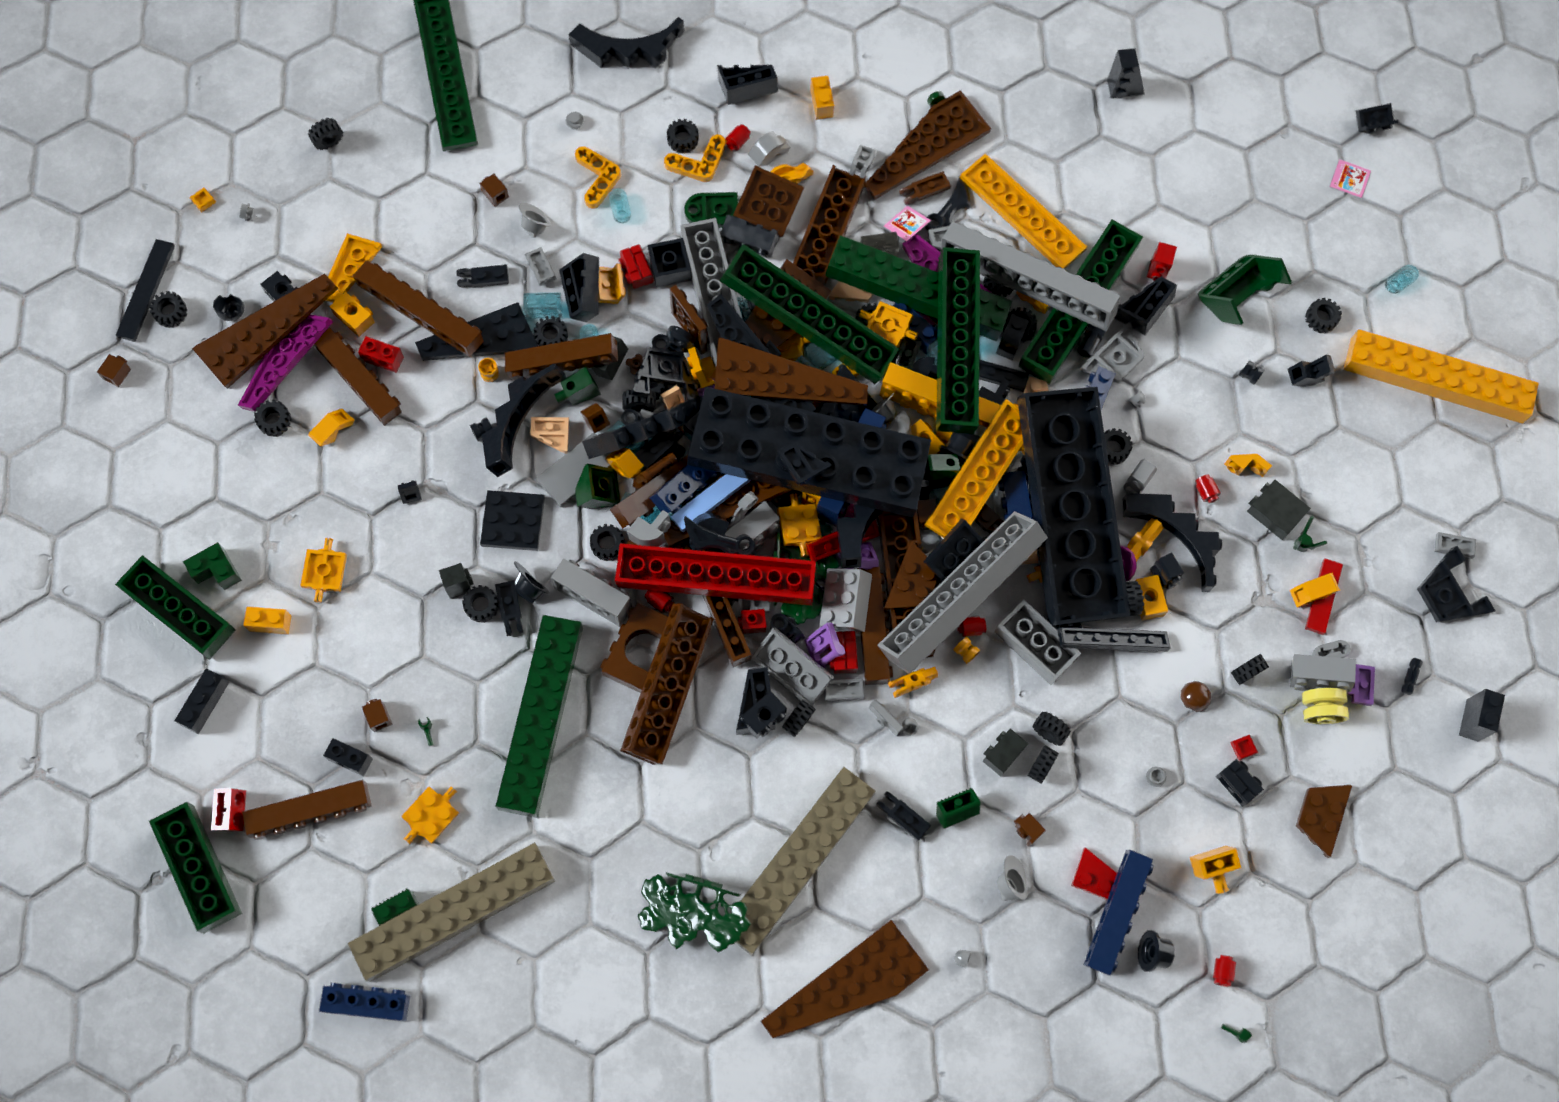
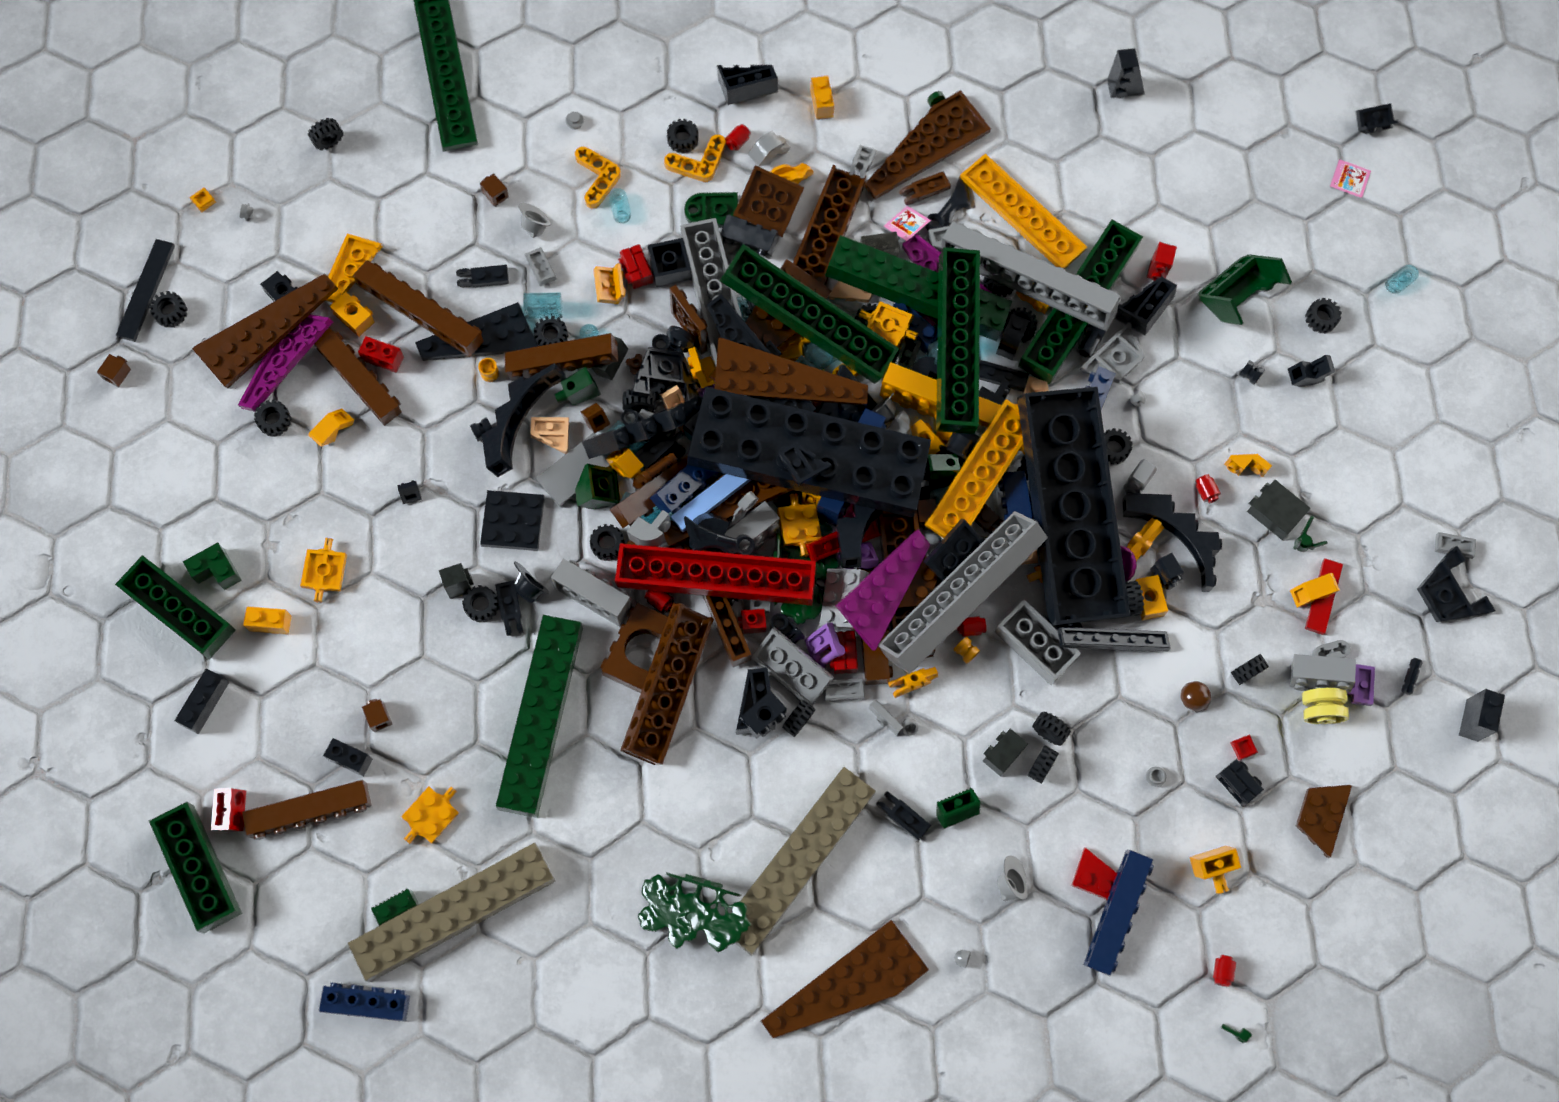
(228, 307): black hair -> none
(426, 728): dark green hand -> none
(581, 287): black wedge -> none
(627, 51): black arch -> none
(878, 595): none -> magenta wing
(1029, 828): reddish brown brick -> none
(1154, 951): black piece -> none
(1441, 376): light orange brick -> none

